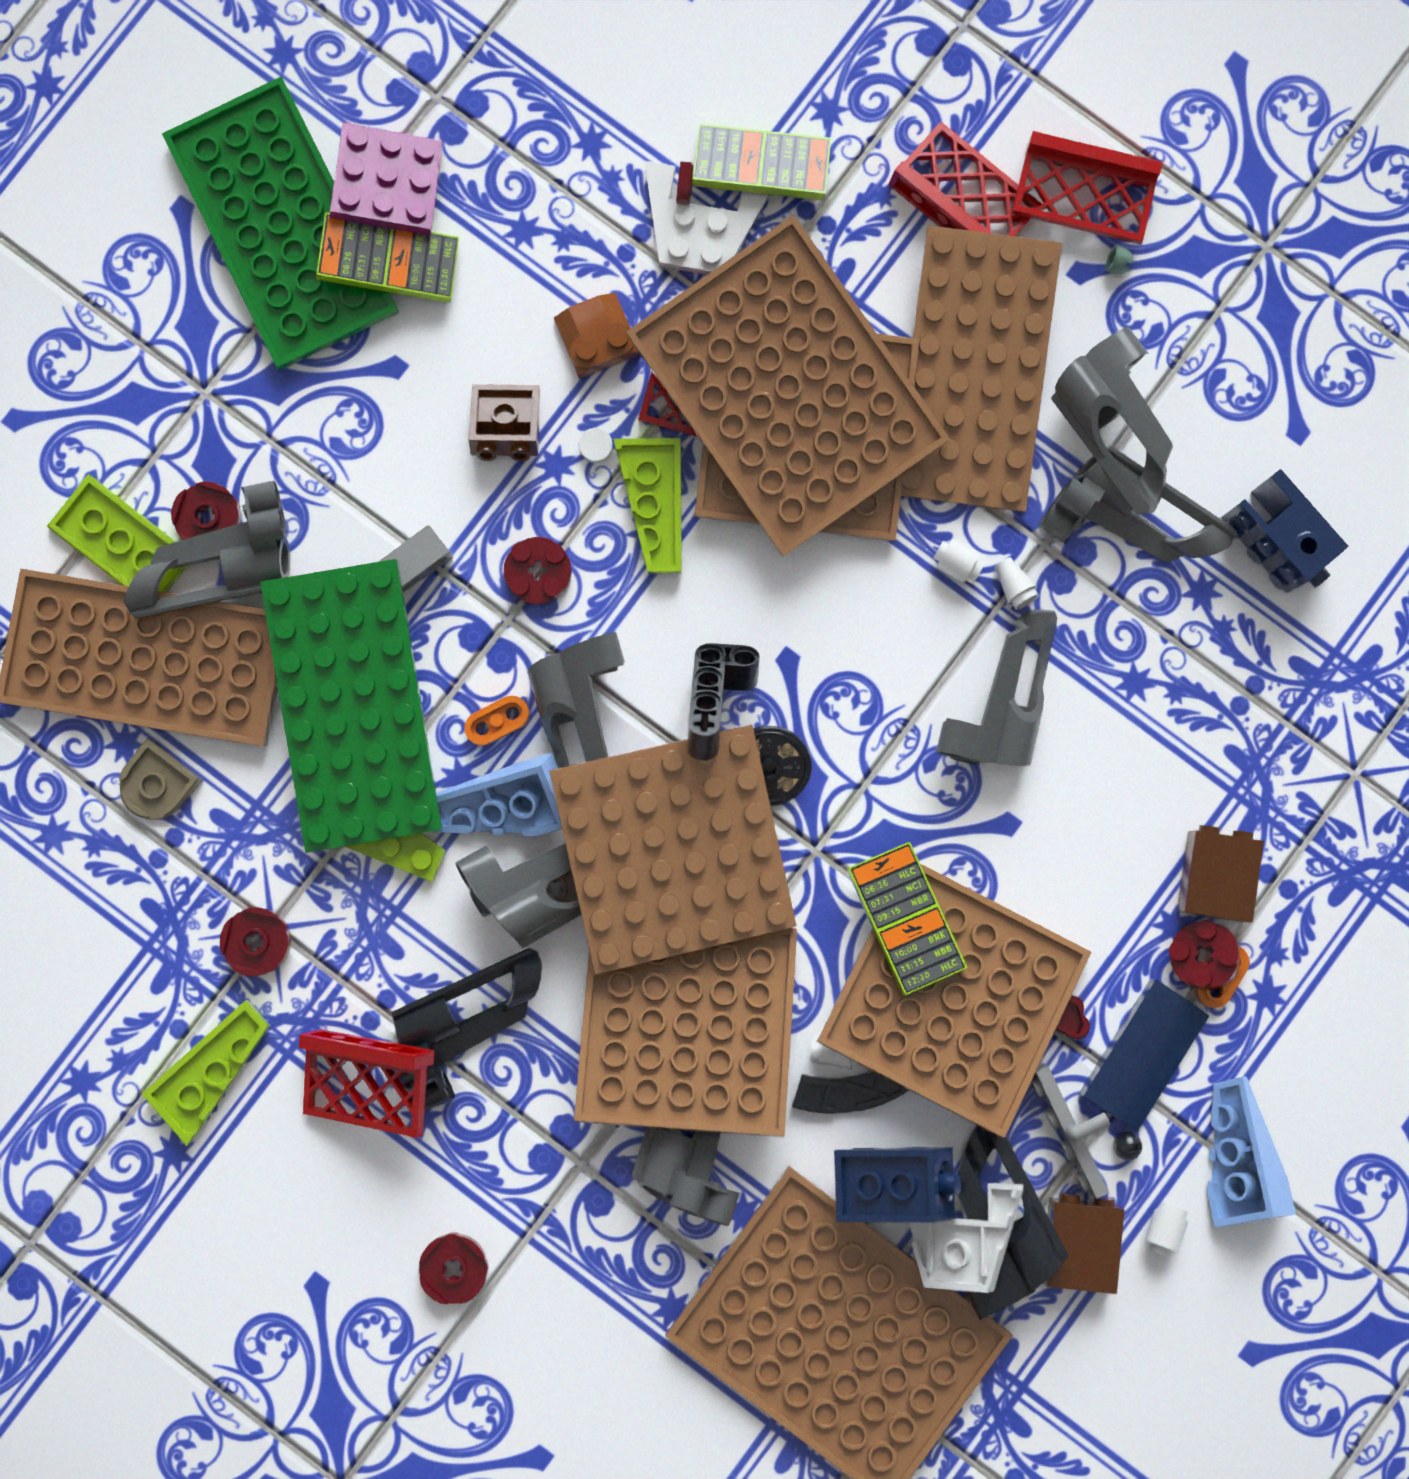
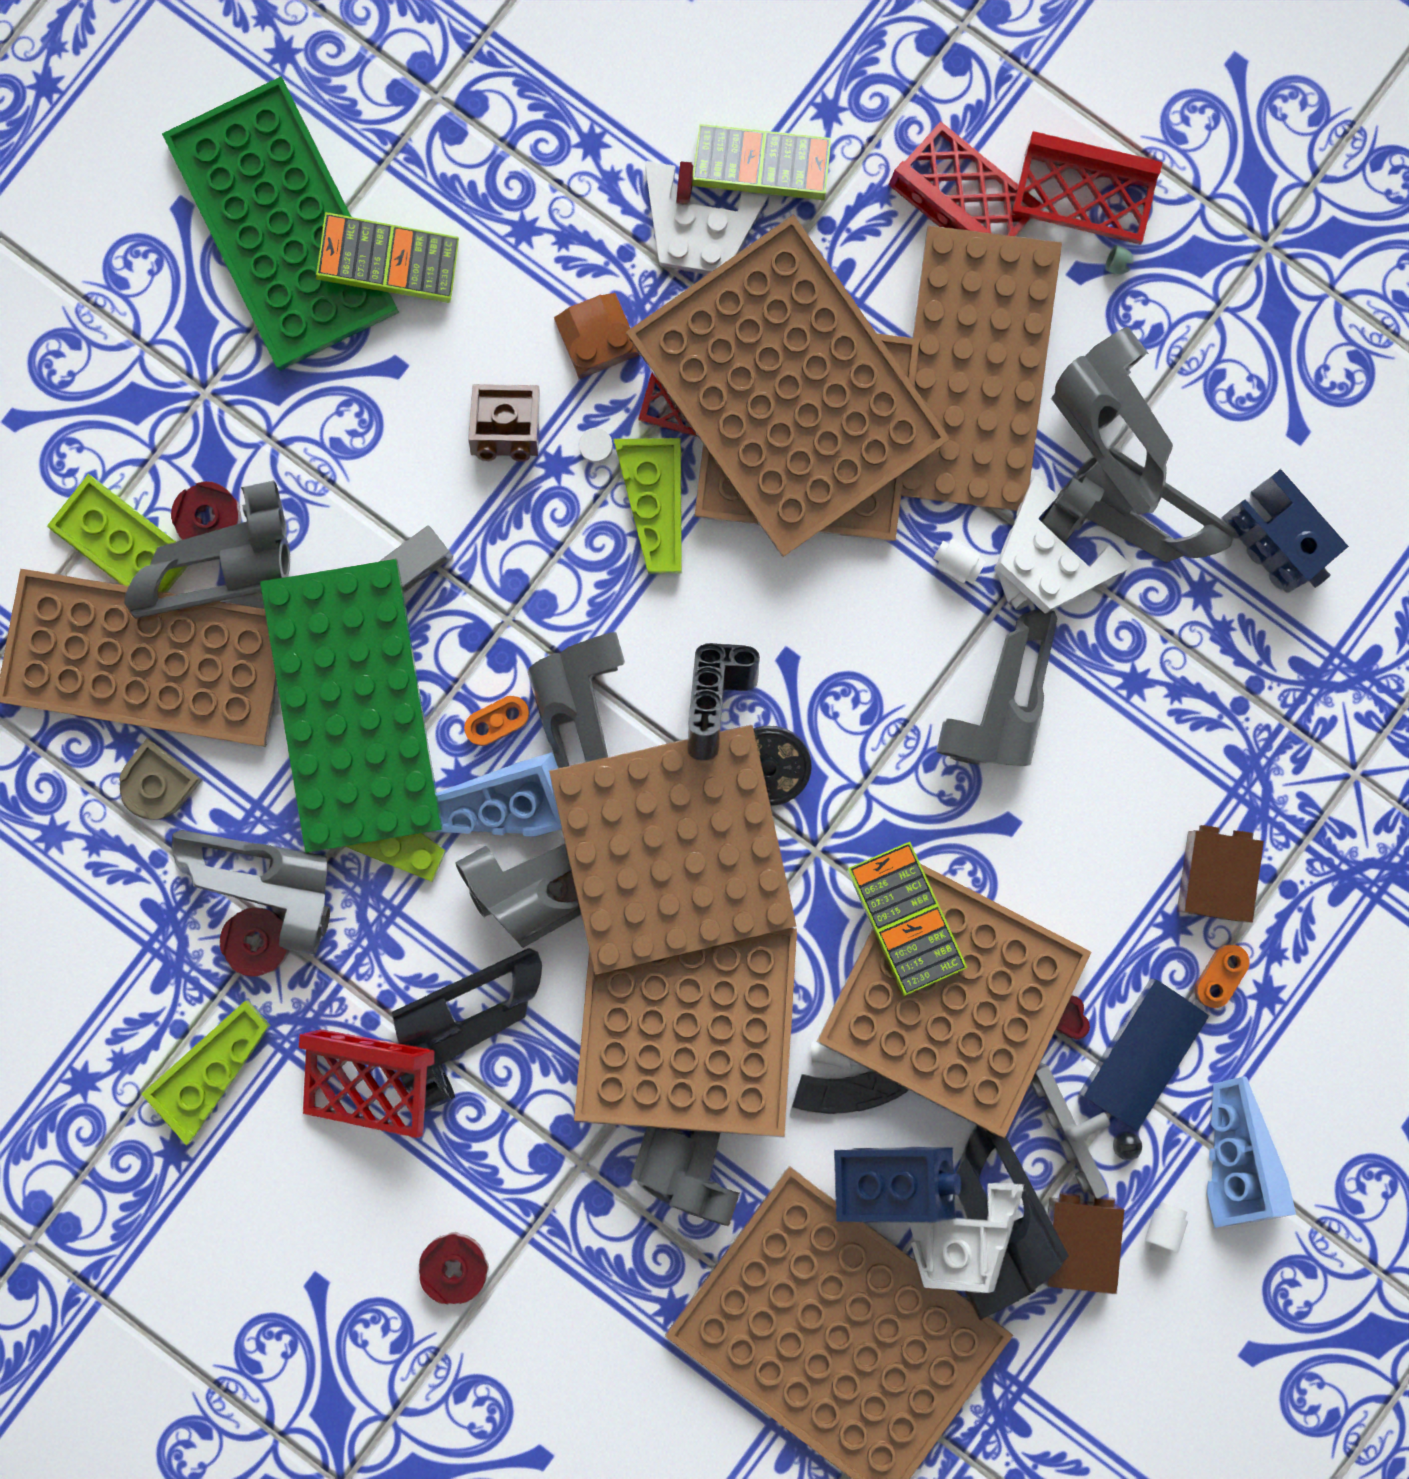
(292, 884): none -> panel
(386, 179): plate -> none
(524, 556): dark red plate -> none
(1043, 564): none -> white wing
(1205, 935): dark red plate -> none

